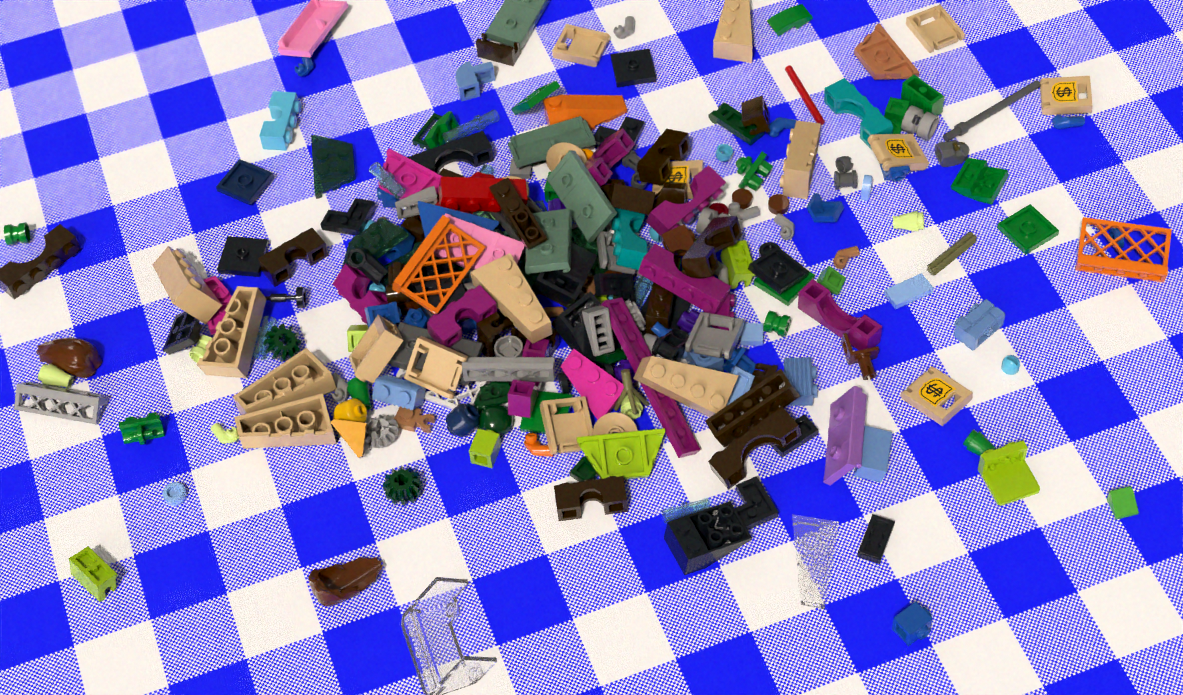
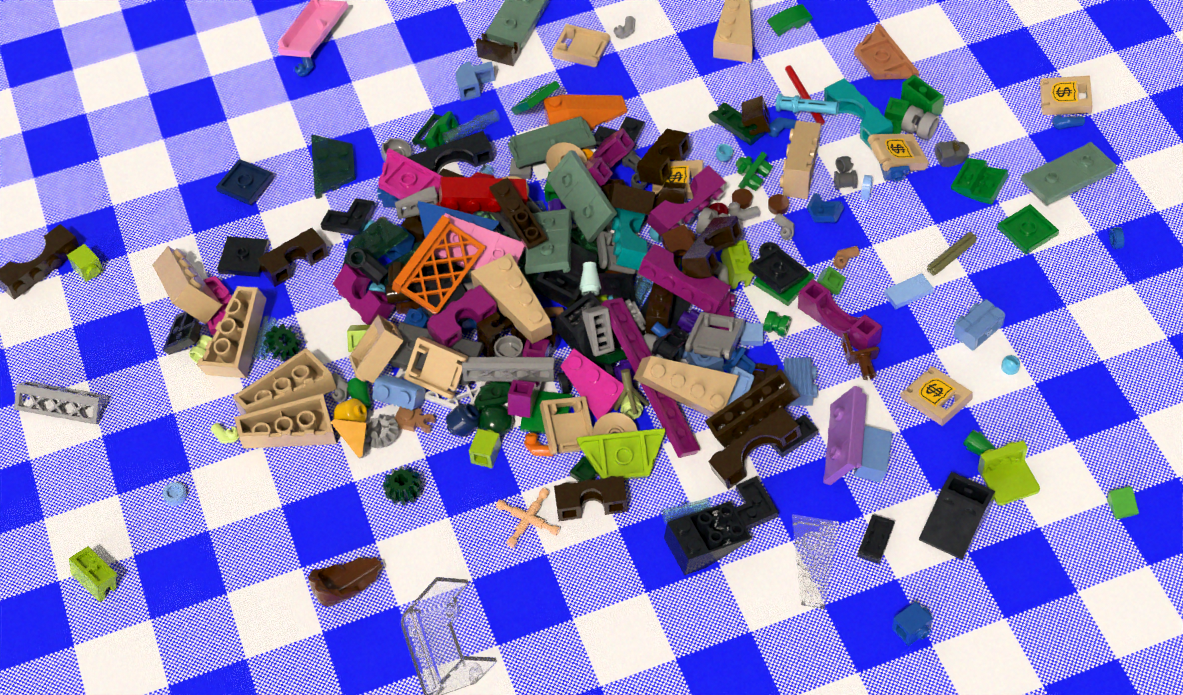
(16, 233): green wheel -> none
(54, 376): yellowish green cone -> none
(71, 355): reddish brown hair -> none
(85, 263): none -> lime brick
(142, 428): green hips -> none
(284, 109): medium azure arch -> none
(300, 297): black wheel -> none
(387, 180): clear light blue pin -> none
(387, 311): blue bracket -> none
(398, 145): none -> light grey hair
(528, 517): none -> light nougat piece
(590, 279): none -> light aqua cone
(633, 67): black plate -> none
(797, 104): none -> medium azure pin
(909, 221): yellowish green cone -> none
(937, 33): tan container -> none
(957, 515): none -> black slope
(963, 127): dark grey bar -> none
(1069, 173): none -> sand green container
(1118, 266): orange fence -> none

